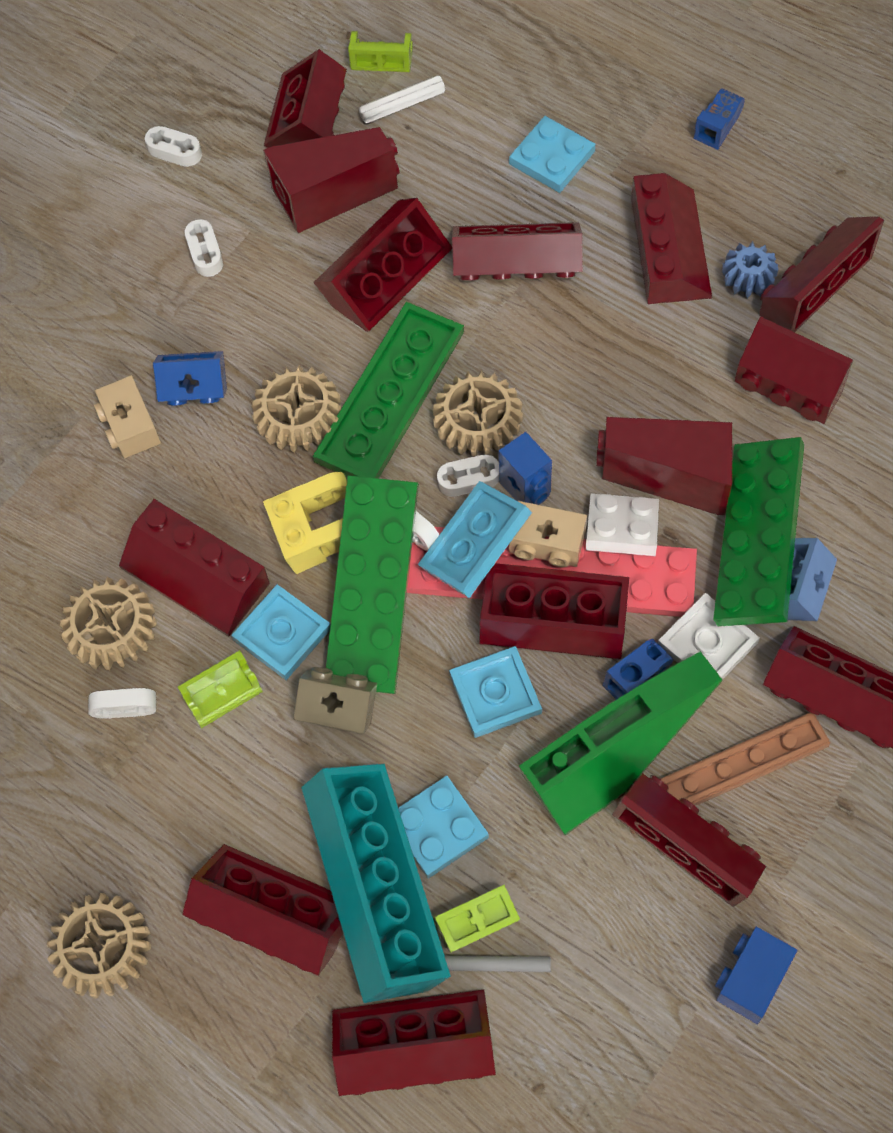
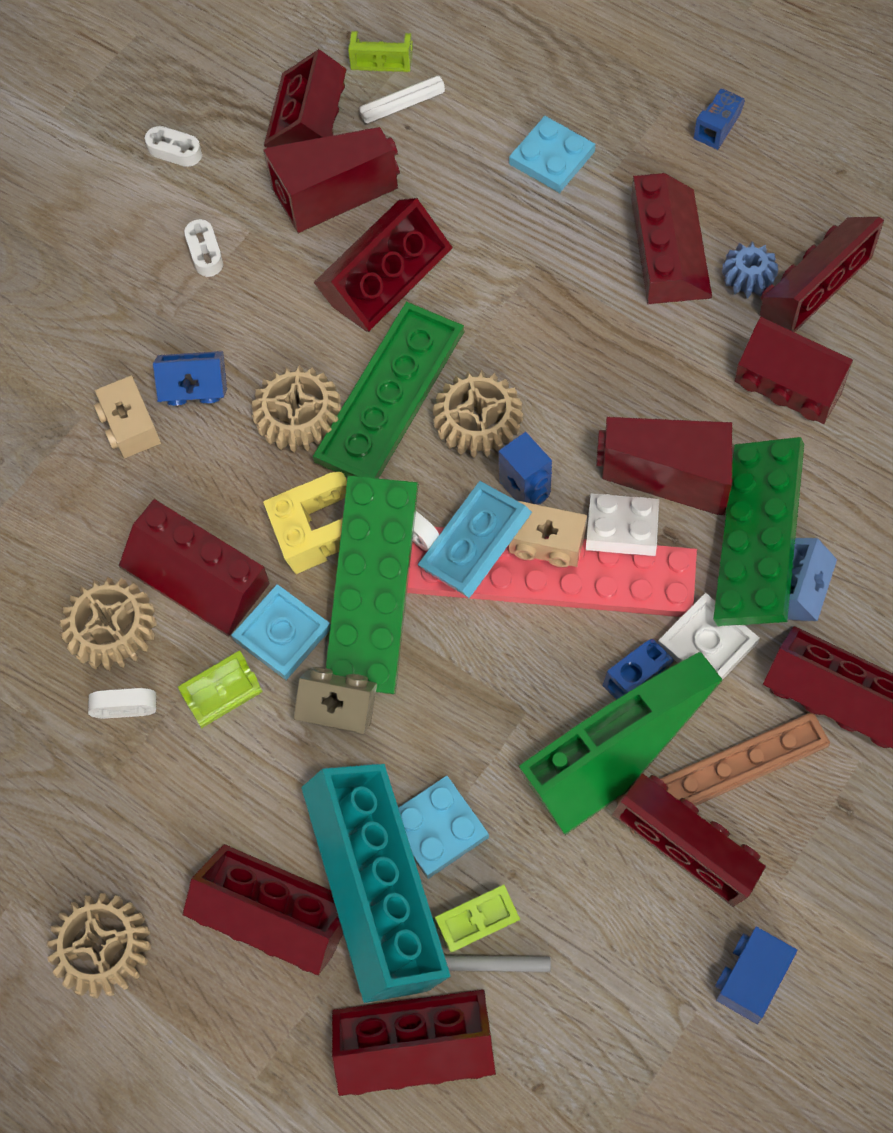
(467, 474): white beam -> none
(495, 691): medium azure plate -> none
(517, 250): dark red slope -> none
(554, 610): dark red slope -> none

